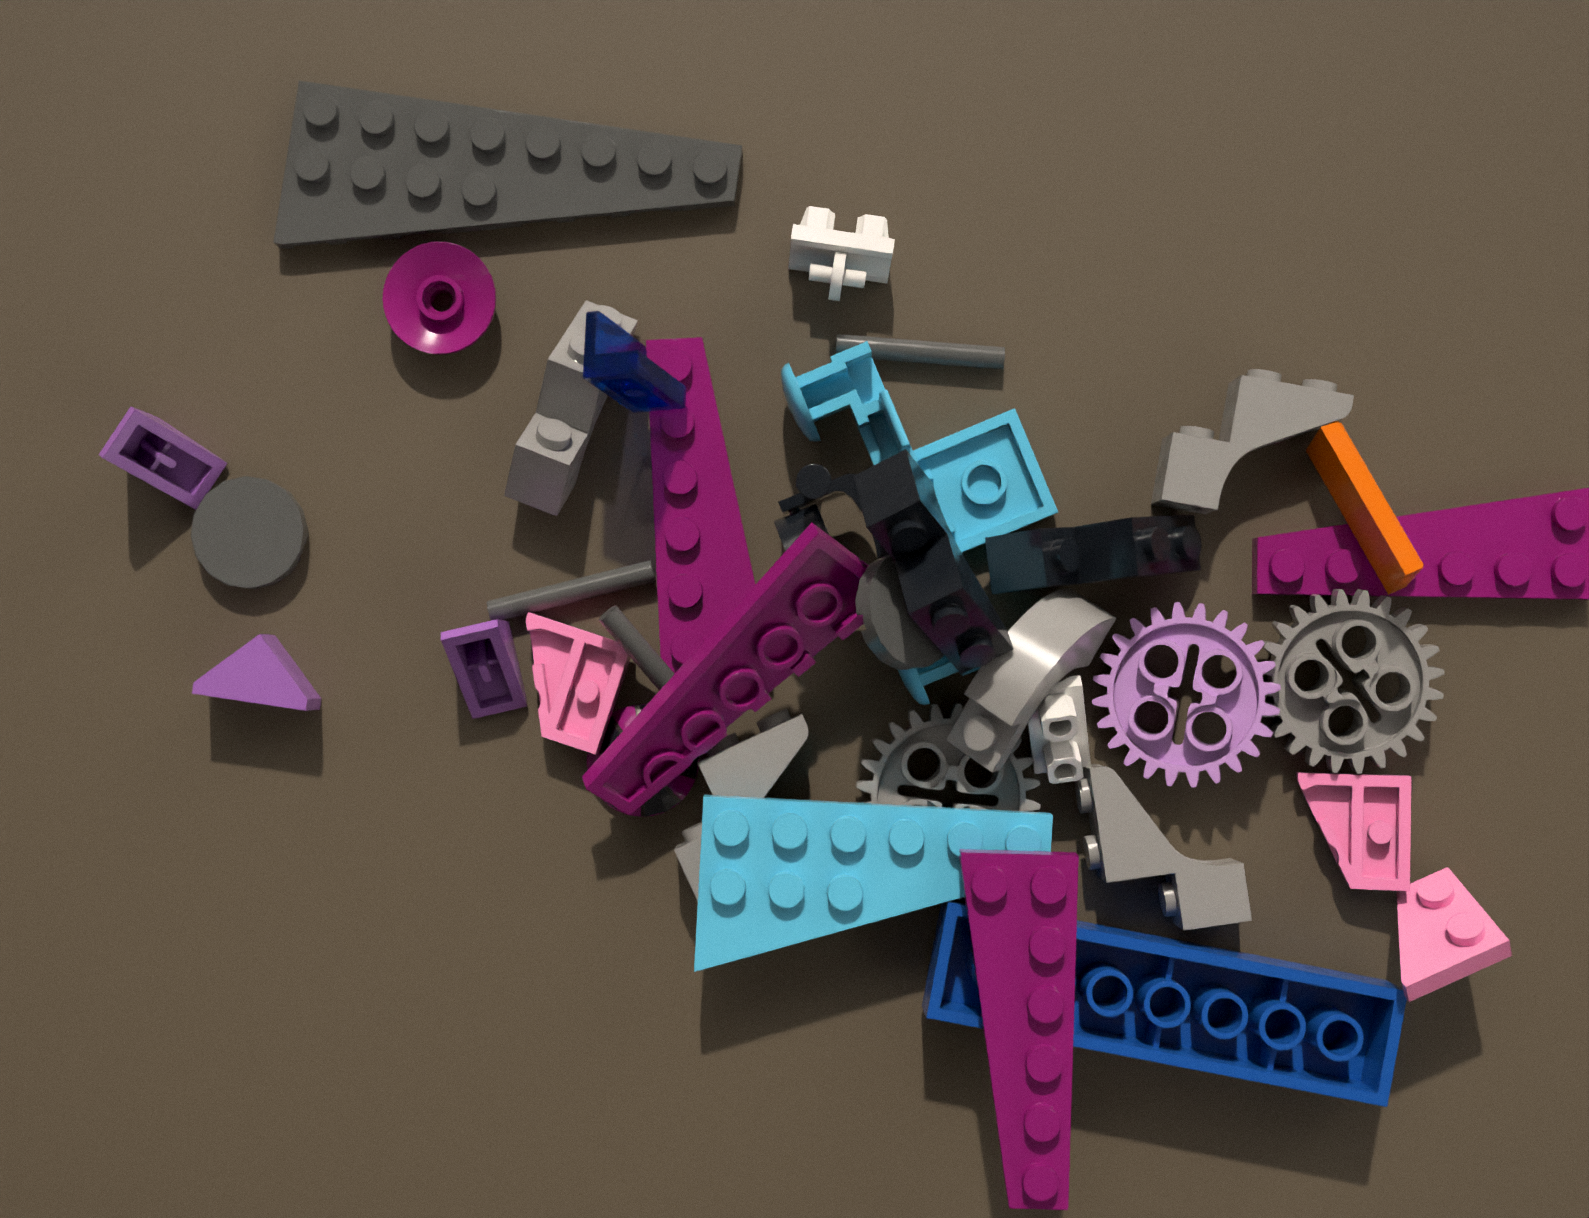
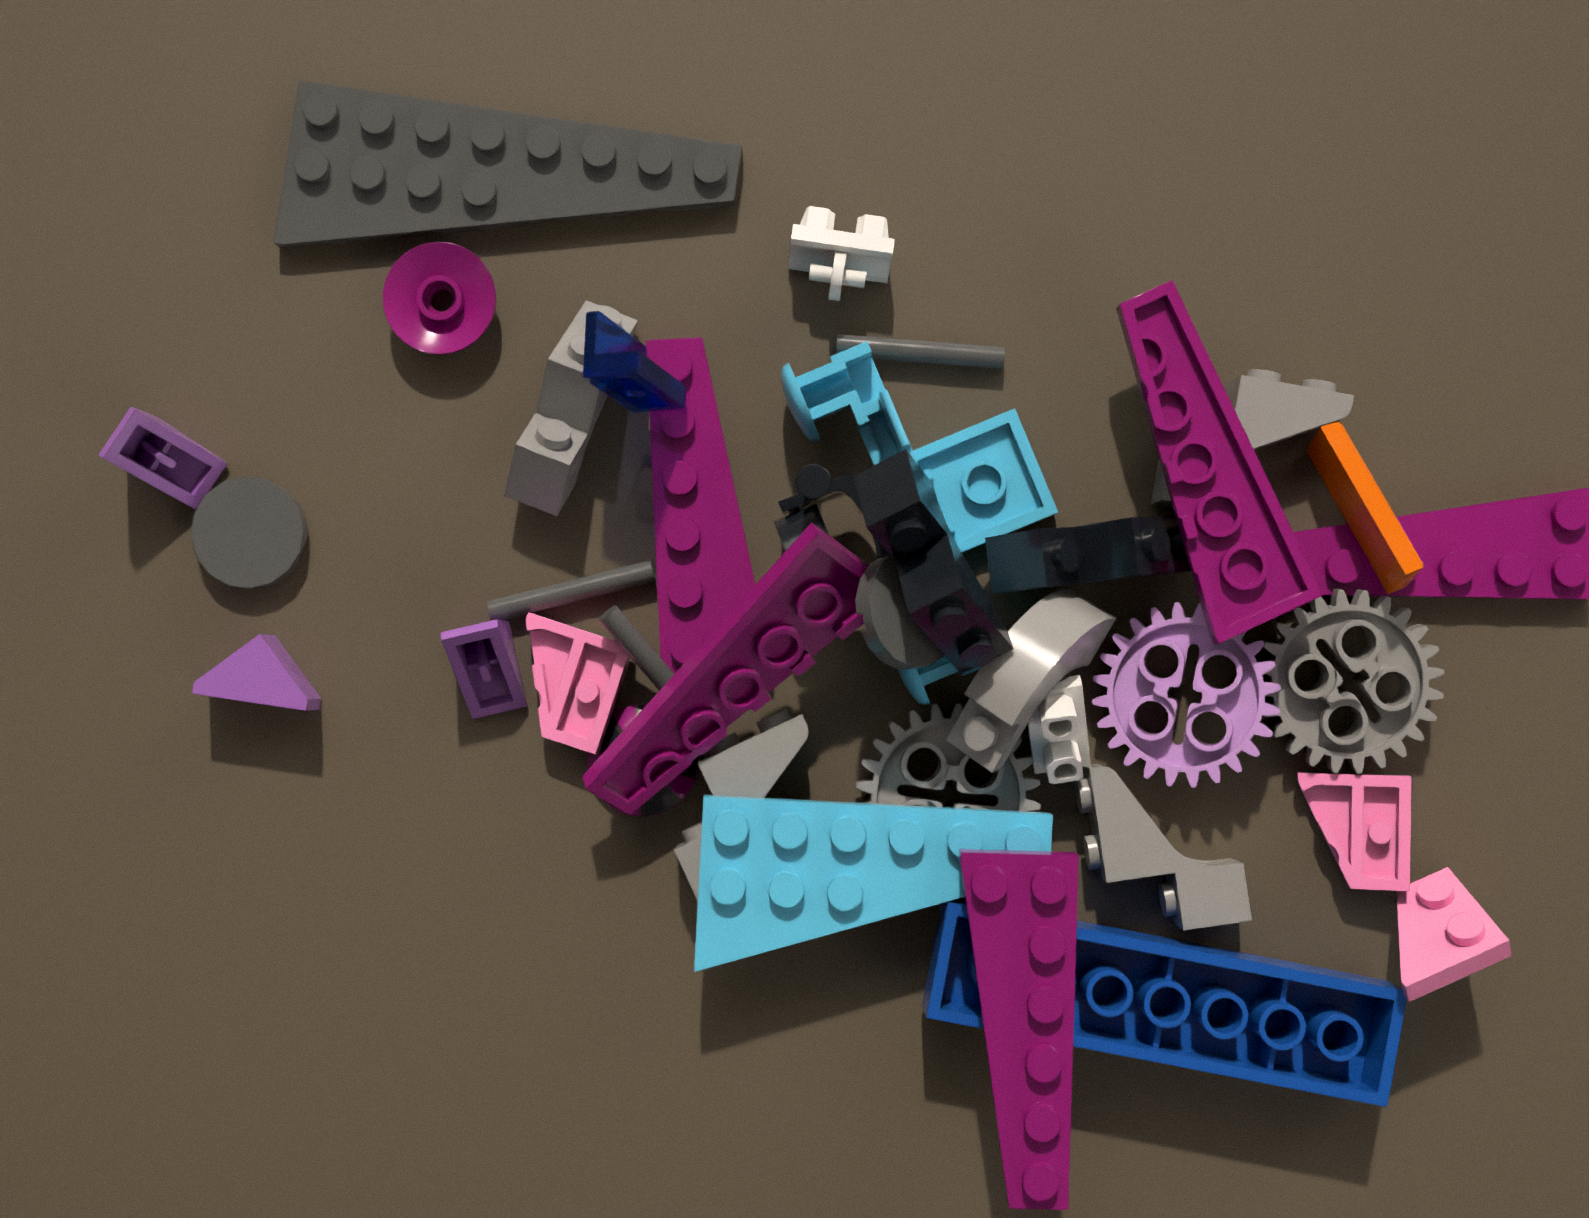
(1224, 505): none -> magenta wing

